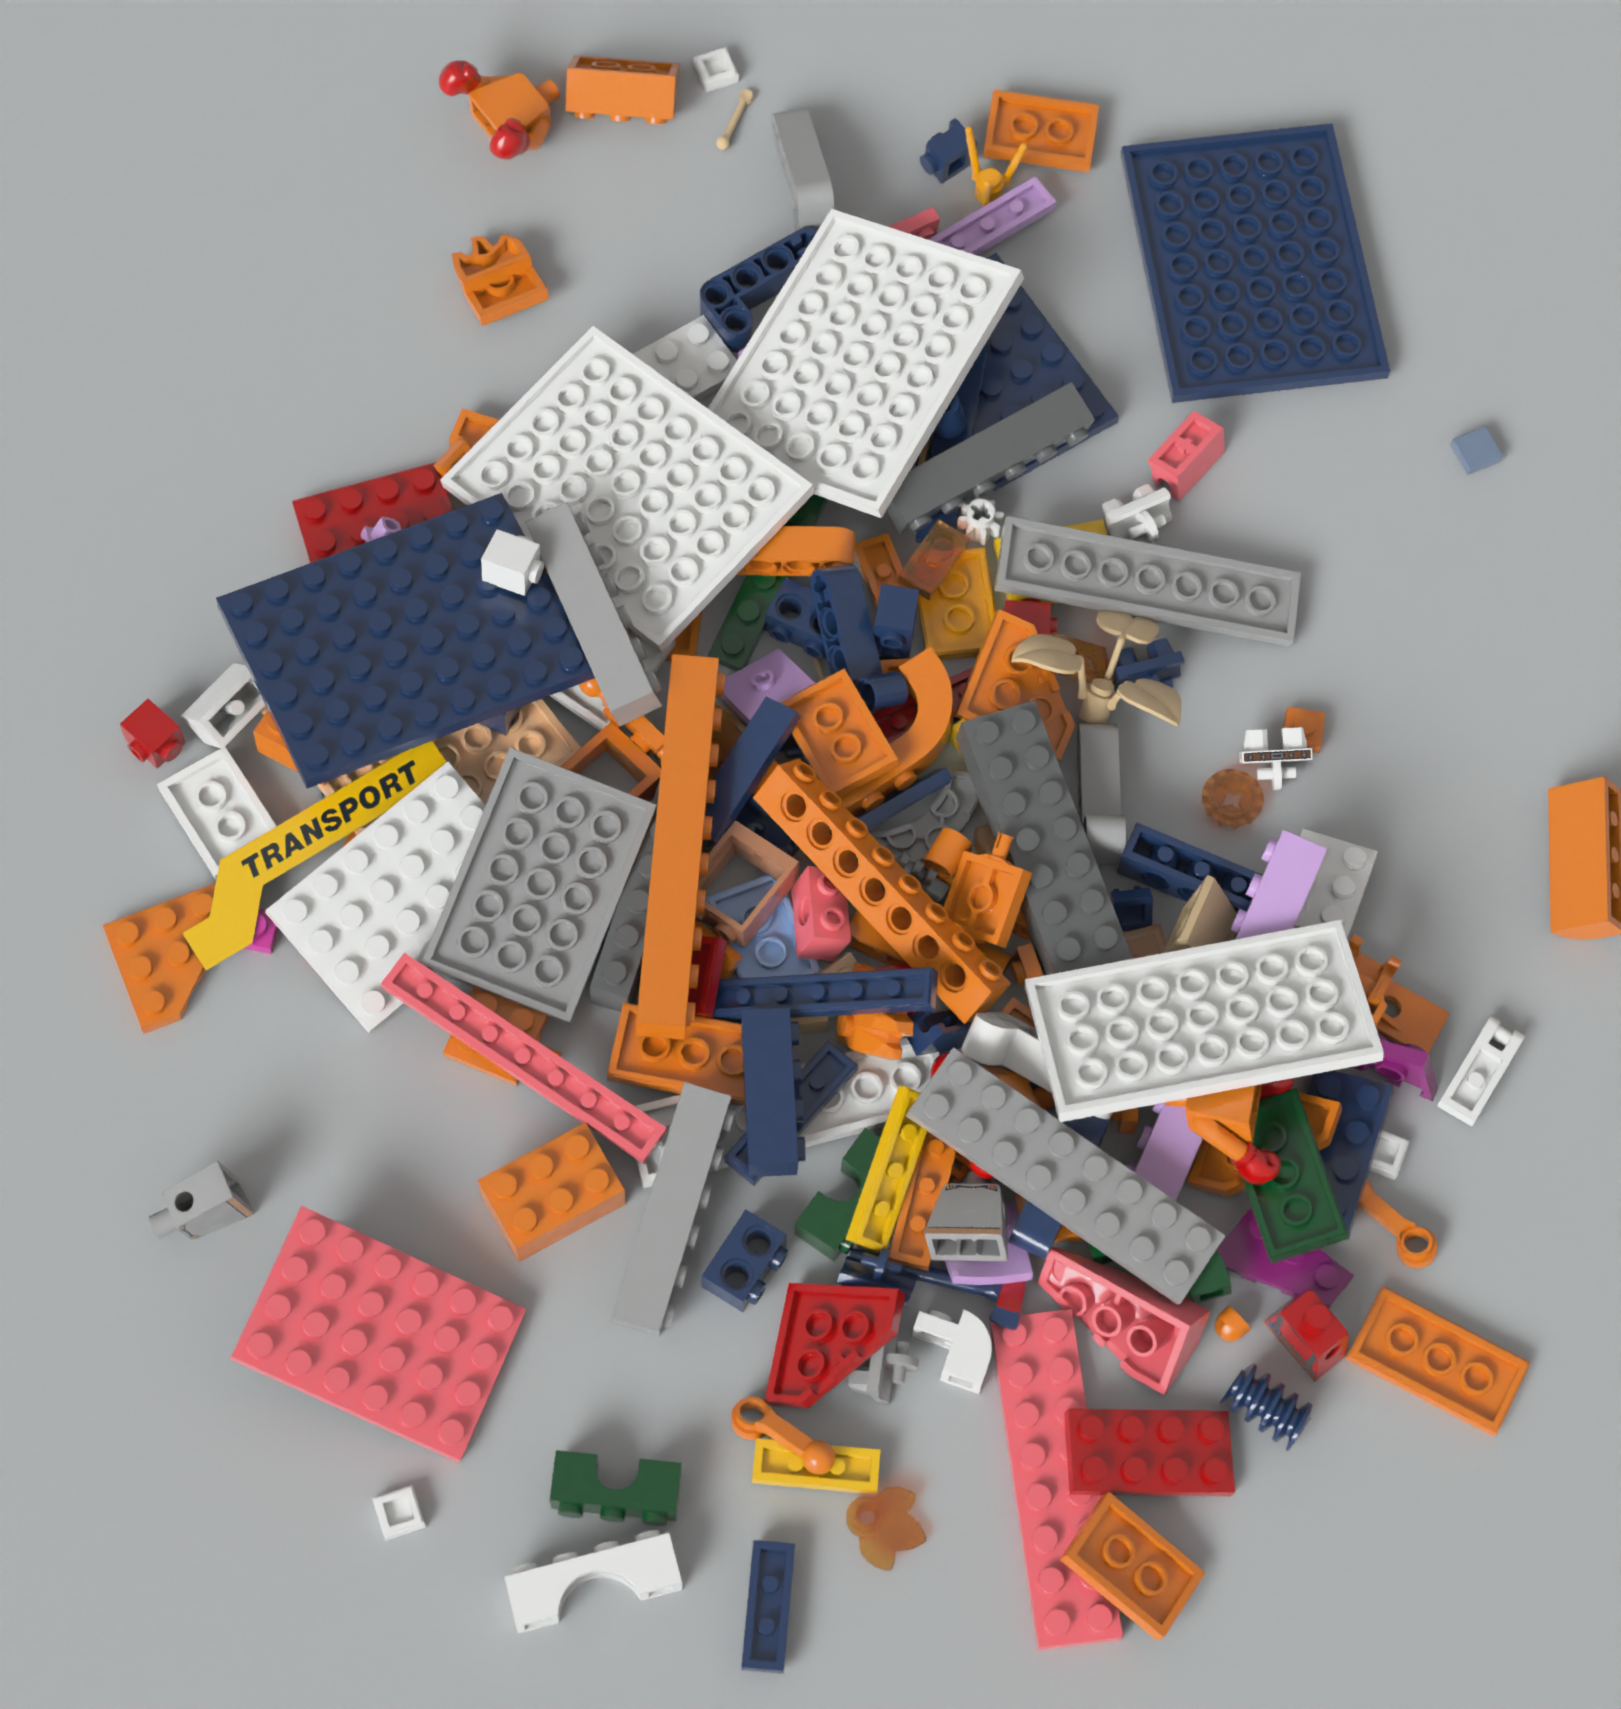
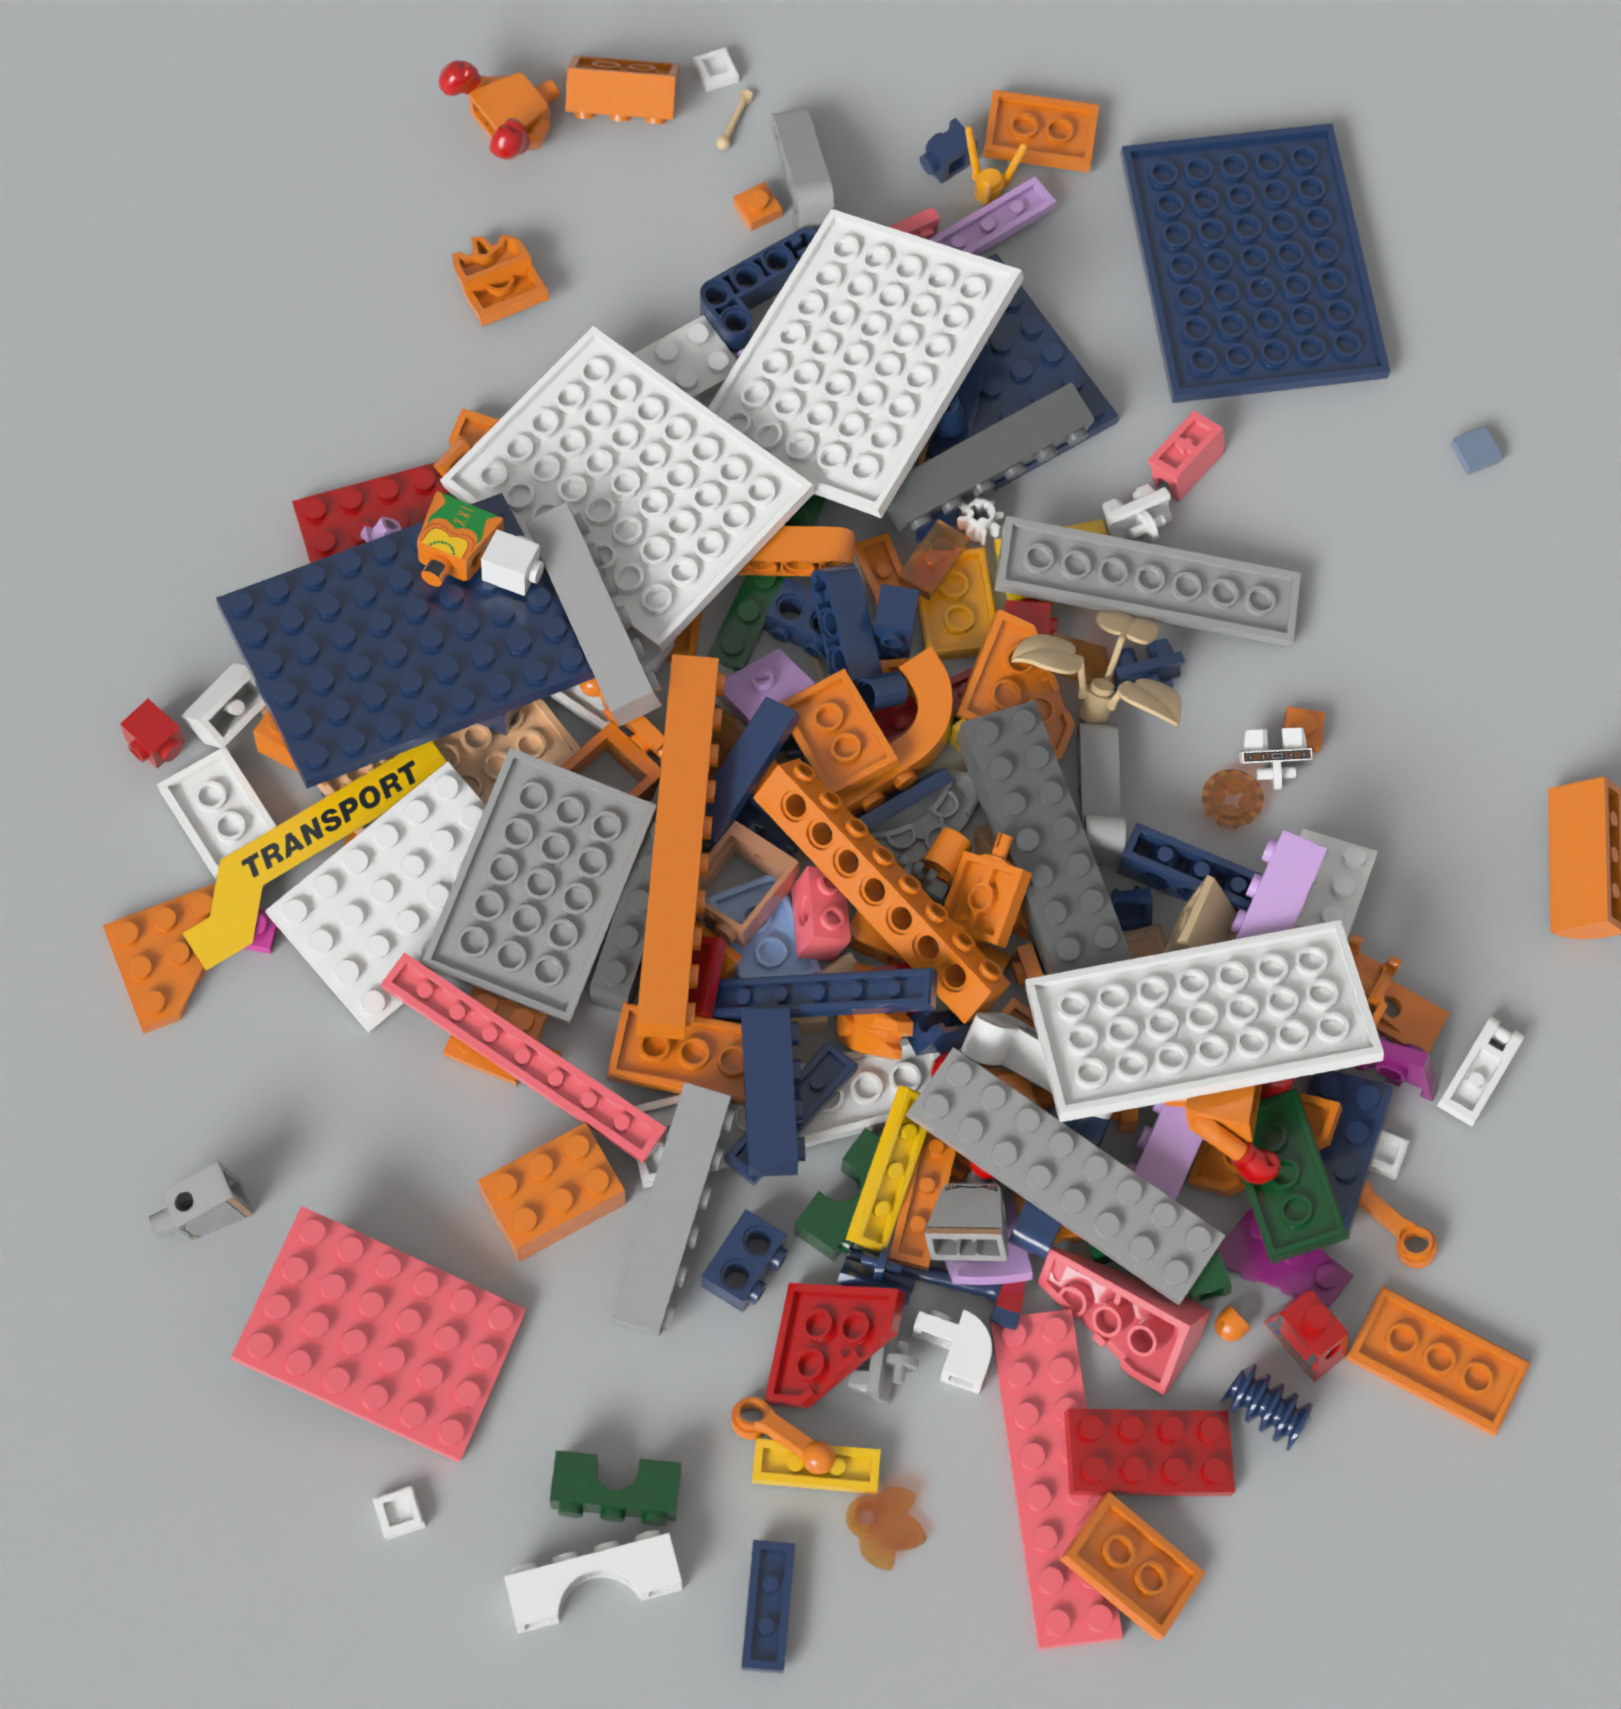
(454, 539): none -> torso
(757, 206): none -> orange plate

